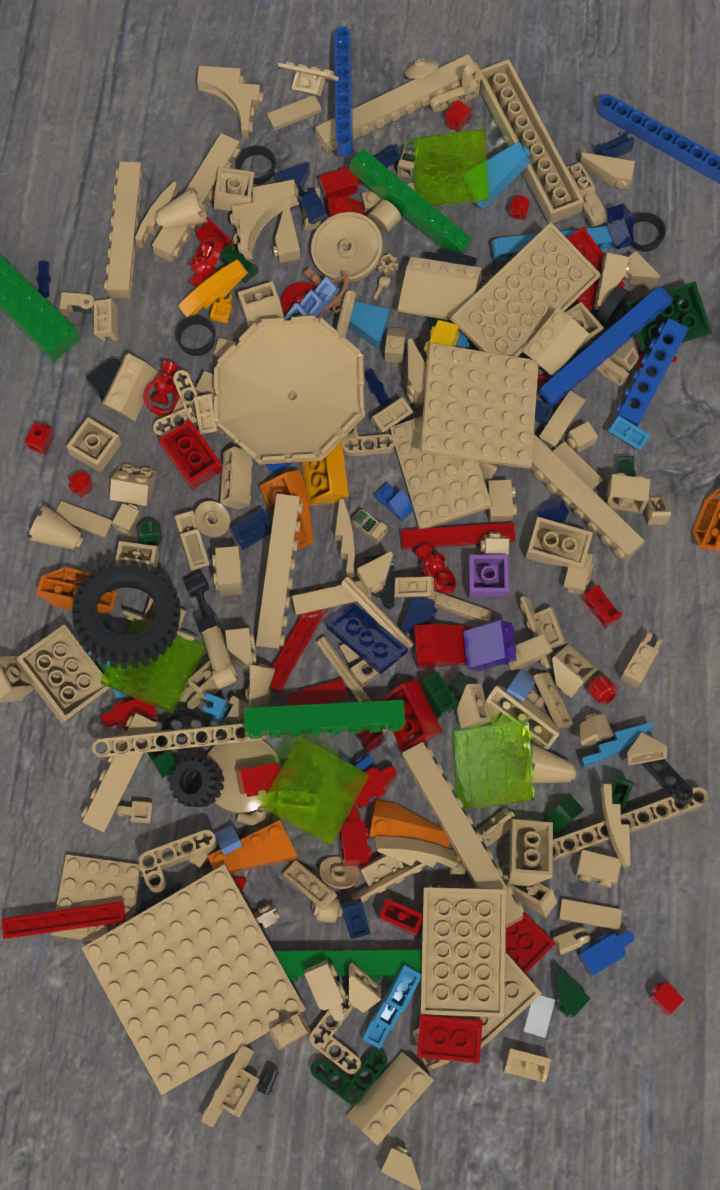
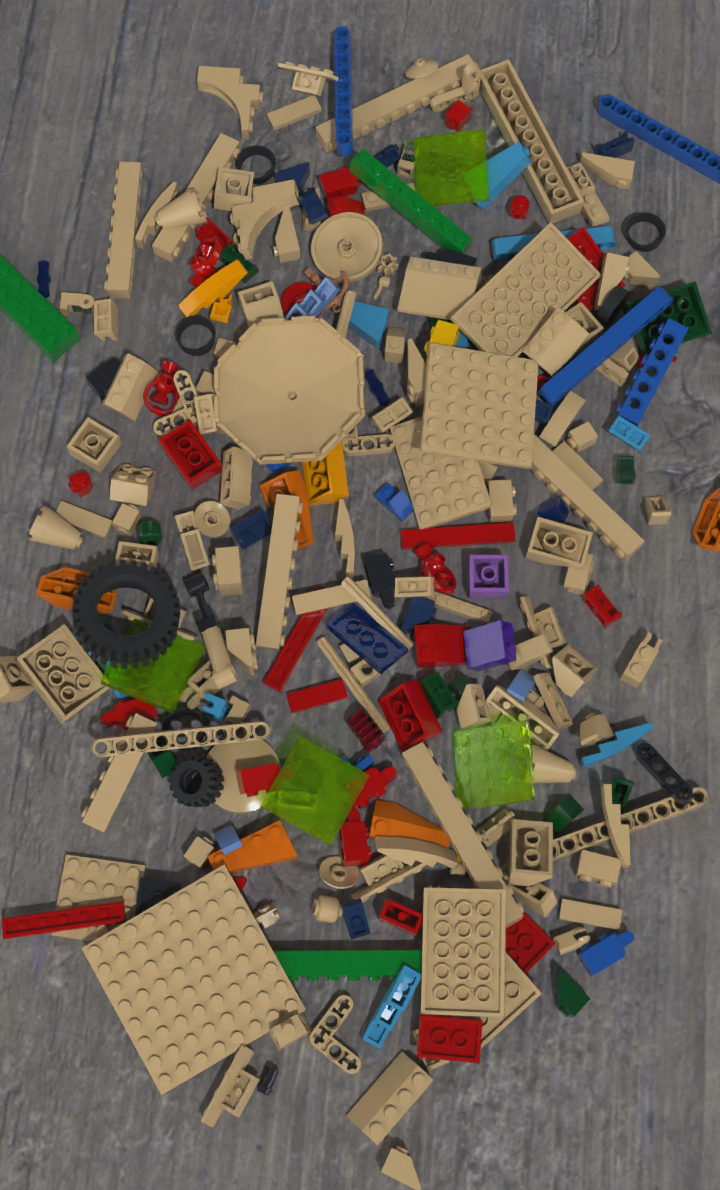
(39, 438): red brick -> none
(140, 812): tan plate -> none
(178, 857): tan beam -> none
(252, 819): tan arm -> none
(260, 680): tan panel -> none
(309, 885): tan tile -> none
(323, 719): green brick -> none
(326, 989): tan hinge -> none
(347, 1084): dark green beam -> none
(362, 989): tan slope -> none
(369, 526): tan leg -> none
(375, 573): tan slope -> none
(385, 216): tan piece -> none
(495, 544): tan brick -> none
(527, 1065): tan hinge -> none
(539, 1016): white sticker -> none
(602, 689): red head -> none
(620, 225): clear blue slope -> none
(627, 493): tan brick -> none
(646, 750): tan slope -> none
(666, 997): red brick -> none

